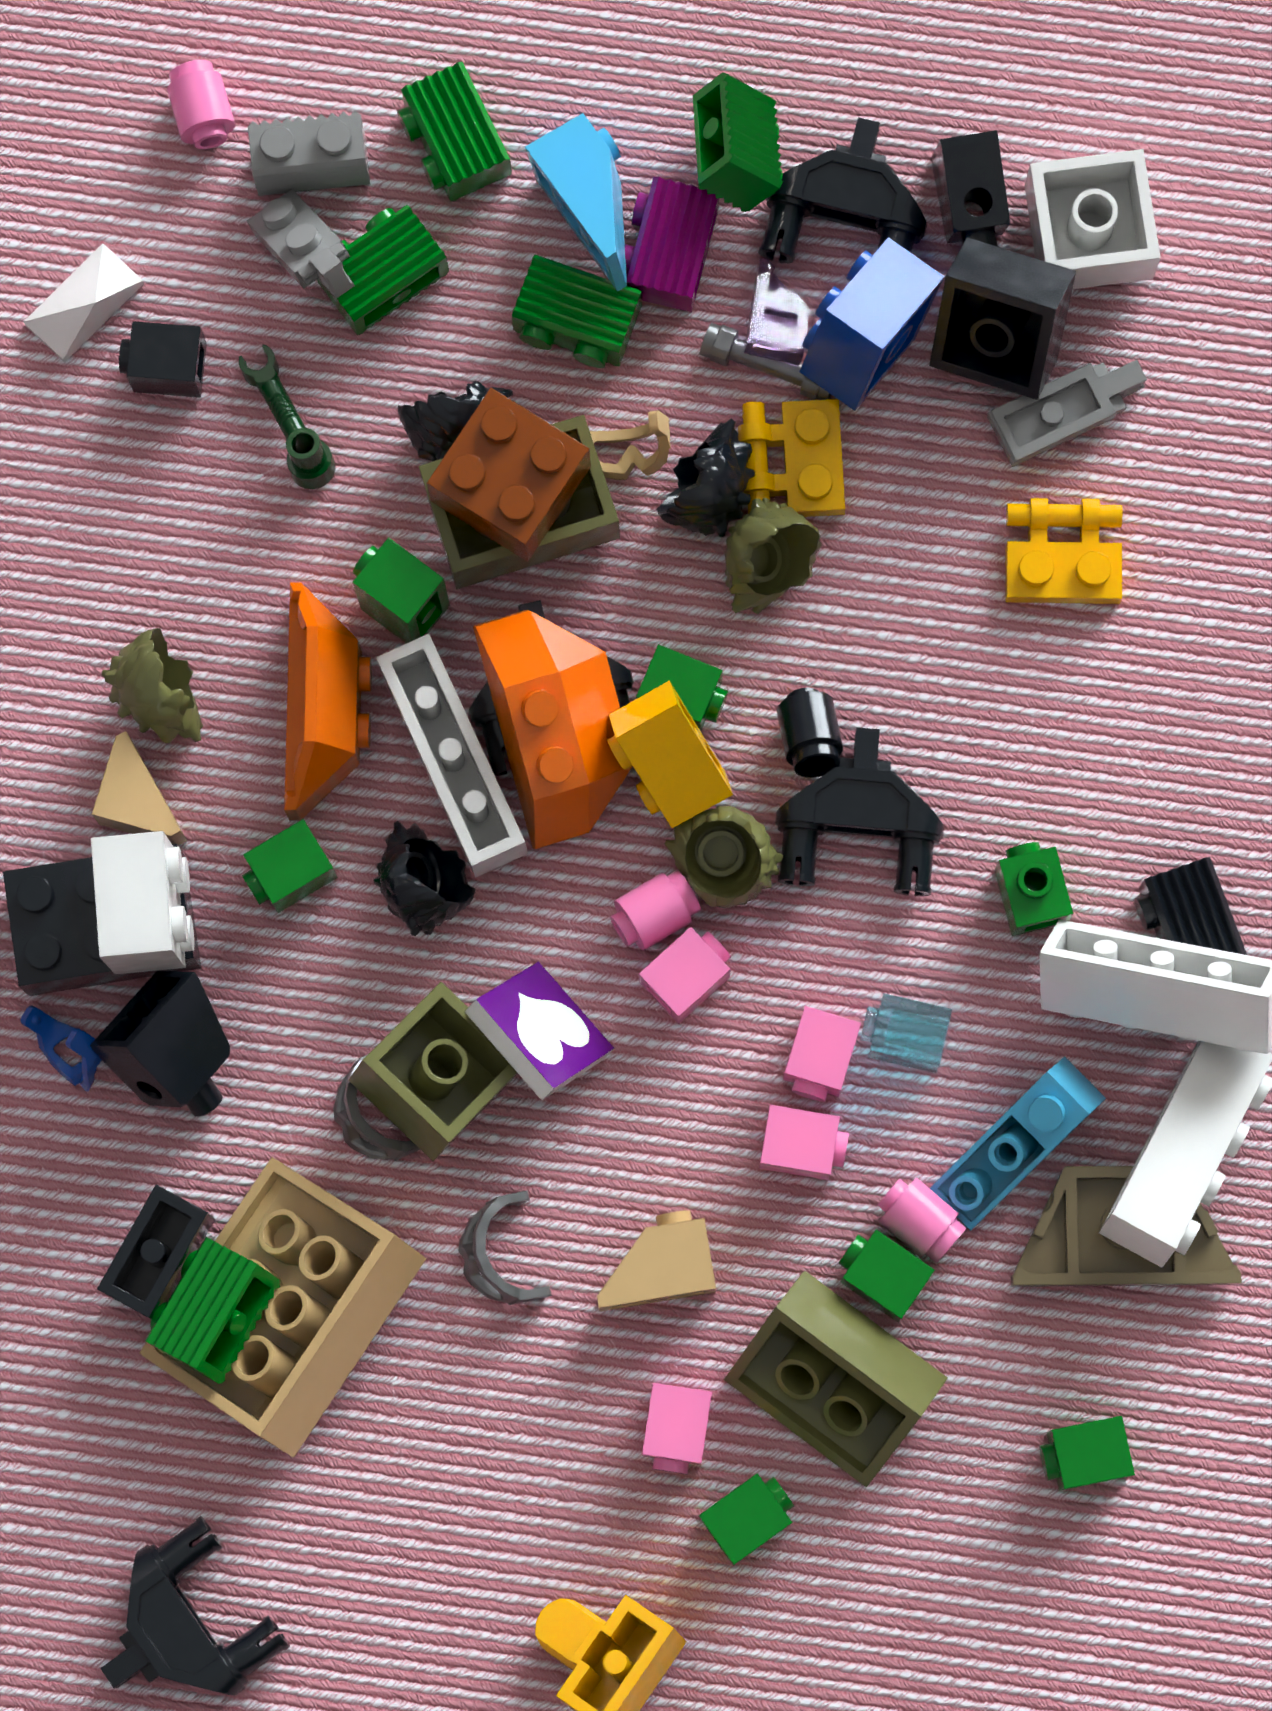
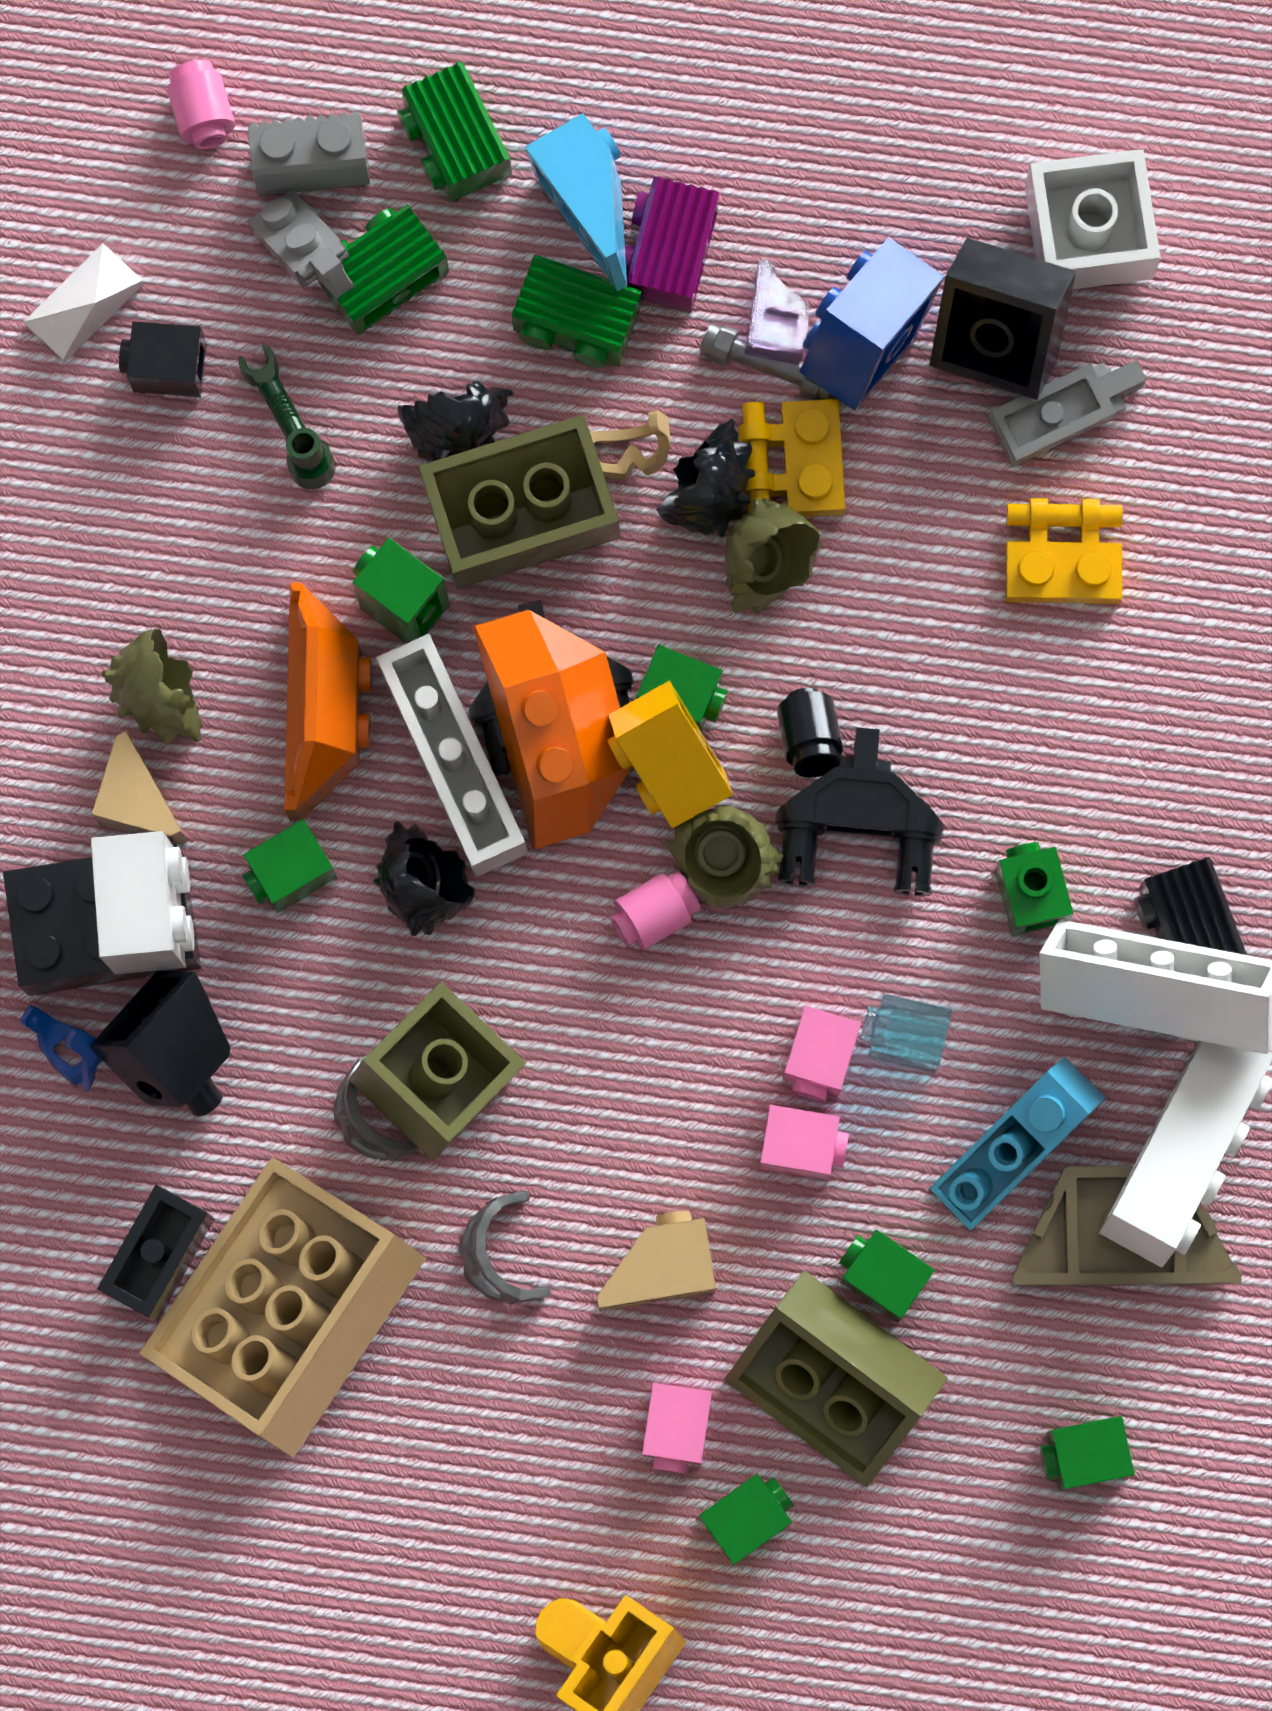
(169, 1636): black connector -> none
(212, 1310): green brick -> none
(509, 474): dark orange brick -> none
(539, 1030): tile -> none
(686, 973): bright pink brick -> none
(736, 142): green brick -> none
(845, 188): black connector -> none
(920, 1219): bright pink brick -> none
(971, 171): black torso -> none

